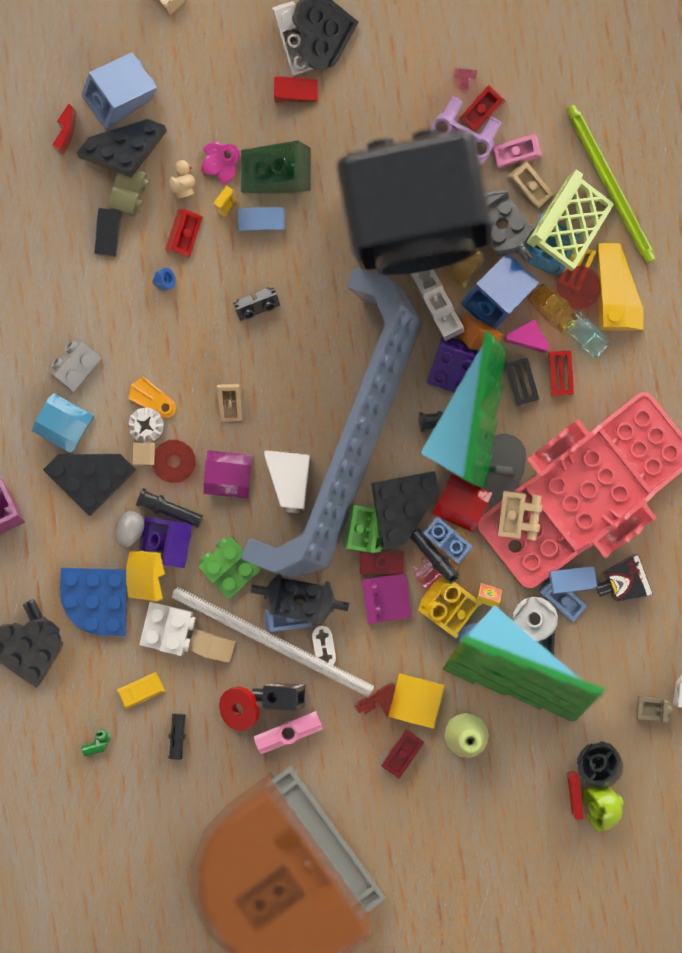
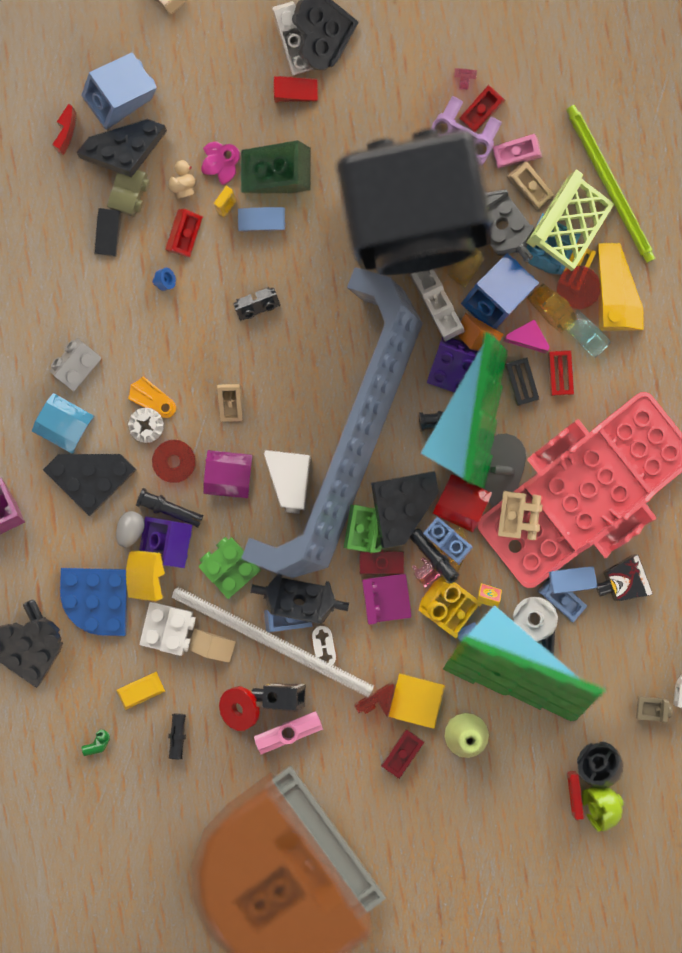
(143, 453): tan tile -> none

